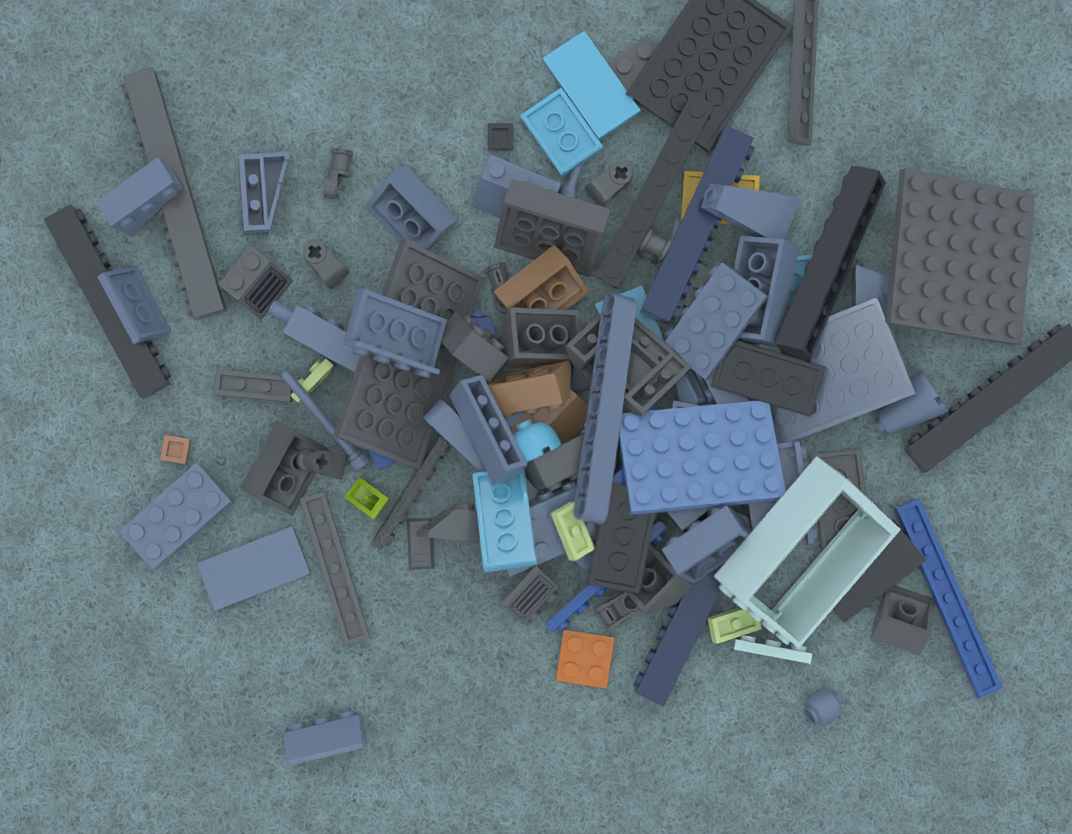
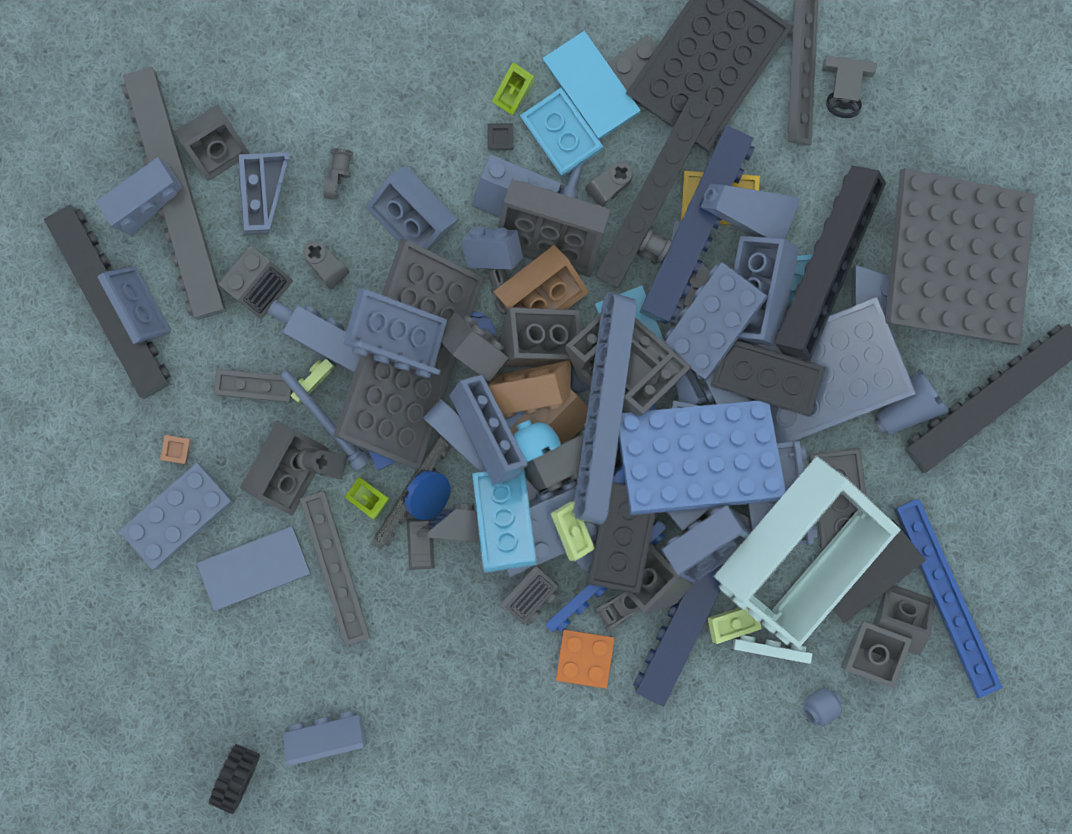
(211, 142): none -> dark grey slope
(234, 779): none -> black tyre
(427, 495): none -> blue tile
(492, 248): none -> sand blue brick
(513, 88): none -> lime slope
(847, 83): none -> dark grey piece
(876, 654): none -> dark grey slope

